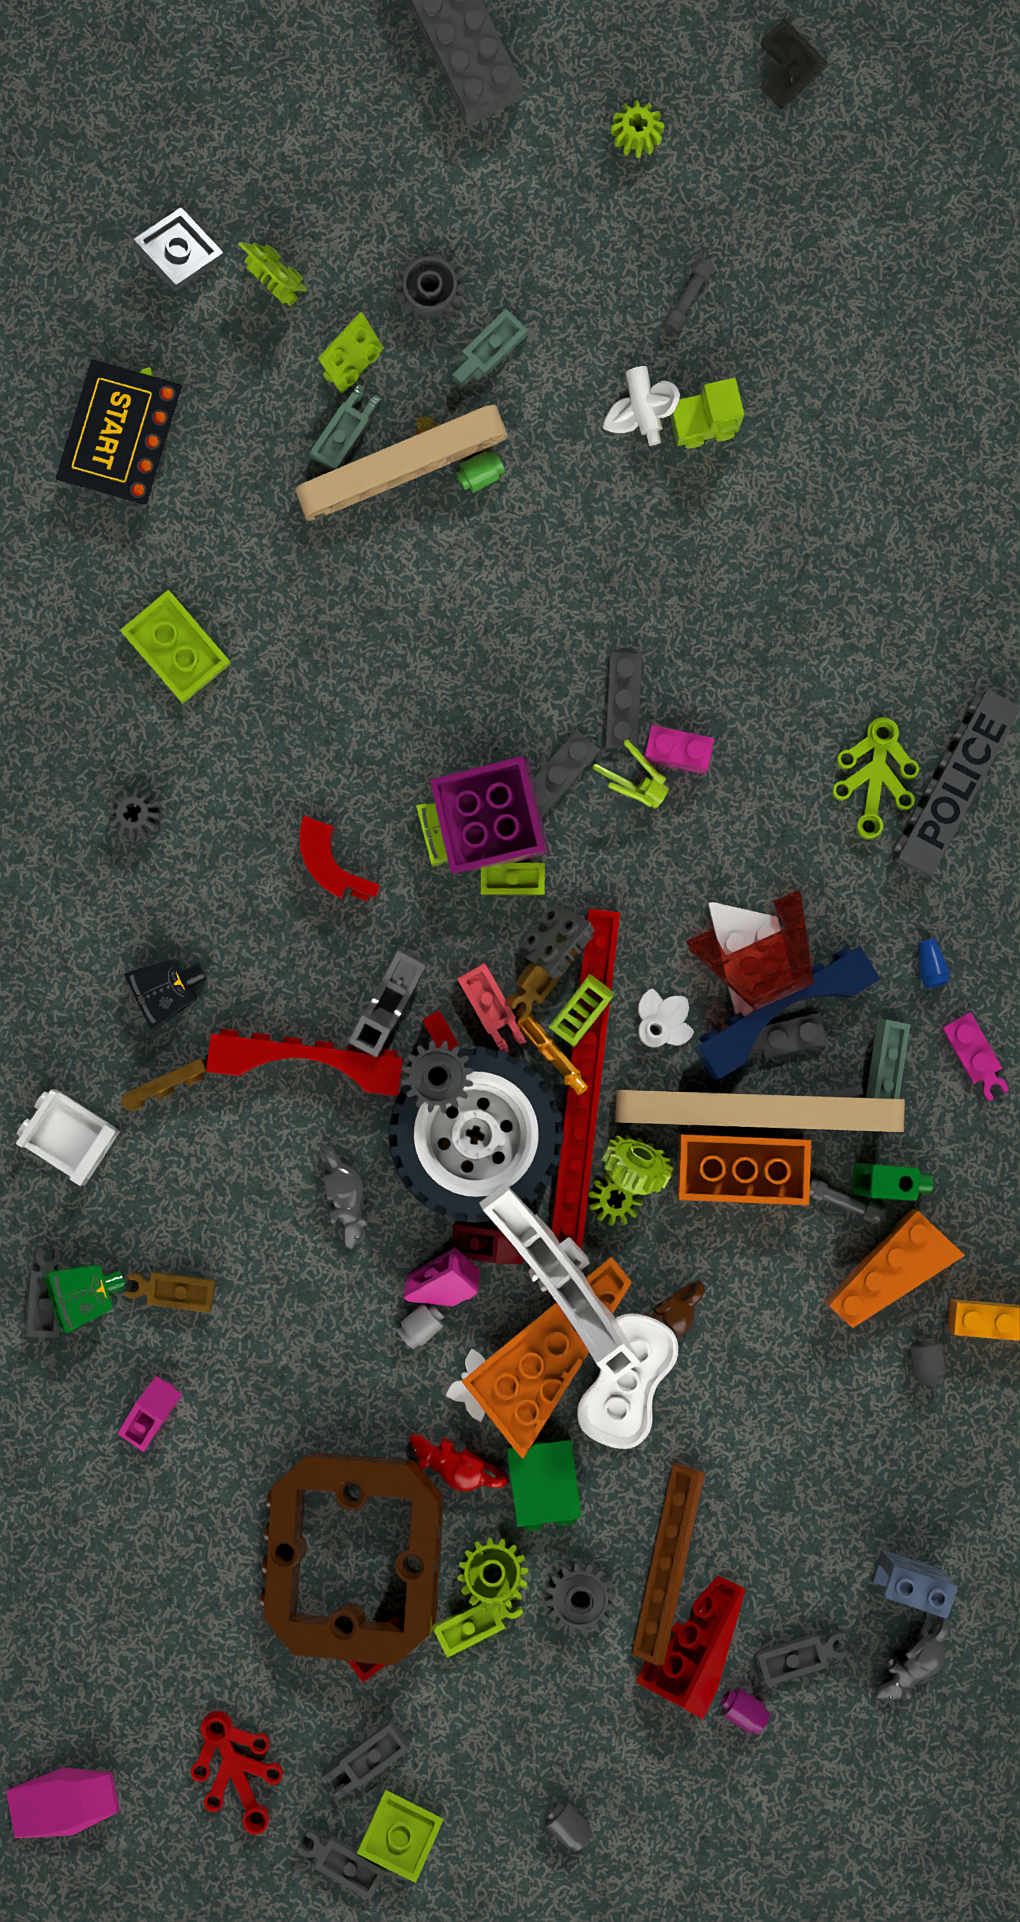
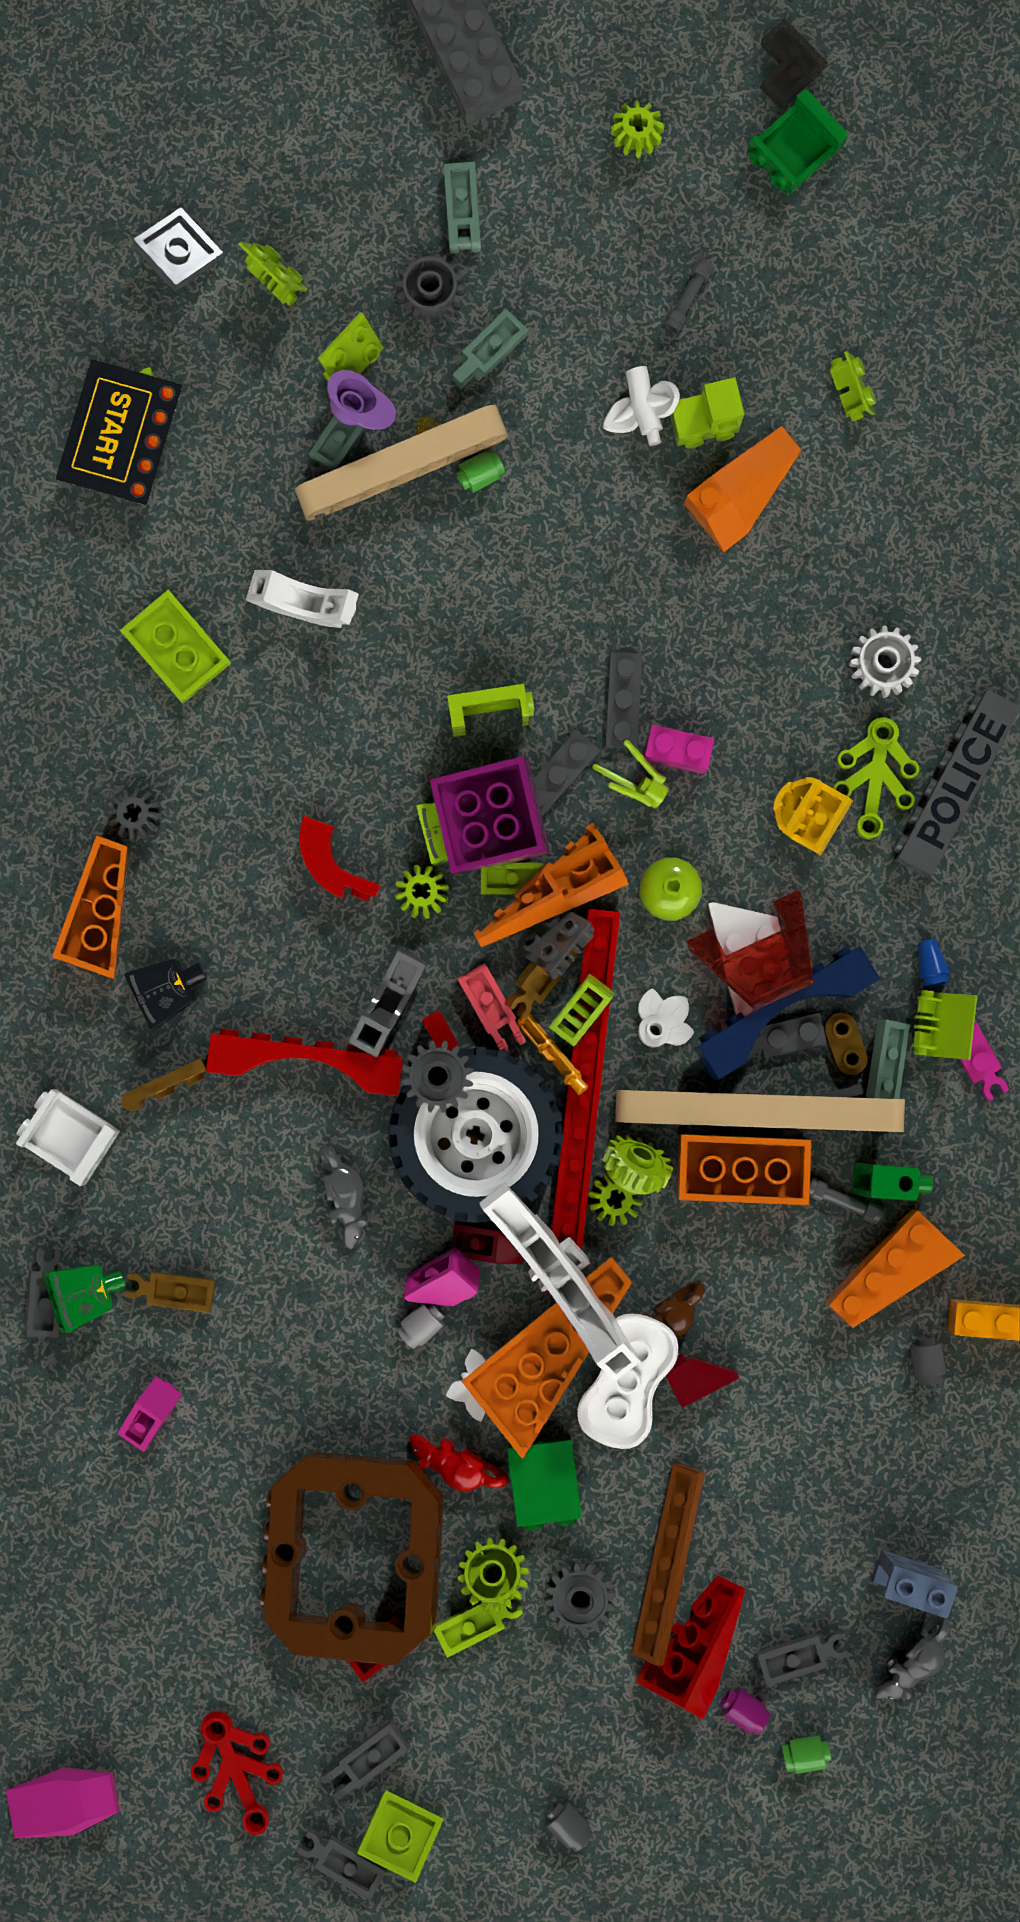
(95, 915): none -> orange wedge
(302, 600): none -> white arch
(359, 402): none -> medium lavender piece
(420, 902): none -> lime gear
(462, 206): none -> sand green plate
(489, 701): none -> lime panel
(576, 878): none -> orange wedge
(670, 889): none -> lime cylinder
(697, 1377): none -> dark red slope
(739, 492): none -> orange wedge
(797, 143): none -> green panel
(806, 1754): none -> bright green brick
(810, 812): none -> yellow slope
(844, 1044): none -> pearl gold plate
(849, 374): none -> lime hinge
(875, 675): none -> white gear
(945, 1025): none -> lime hinge

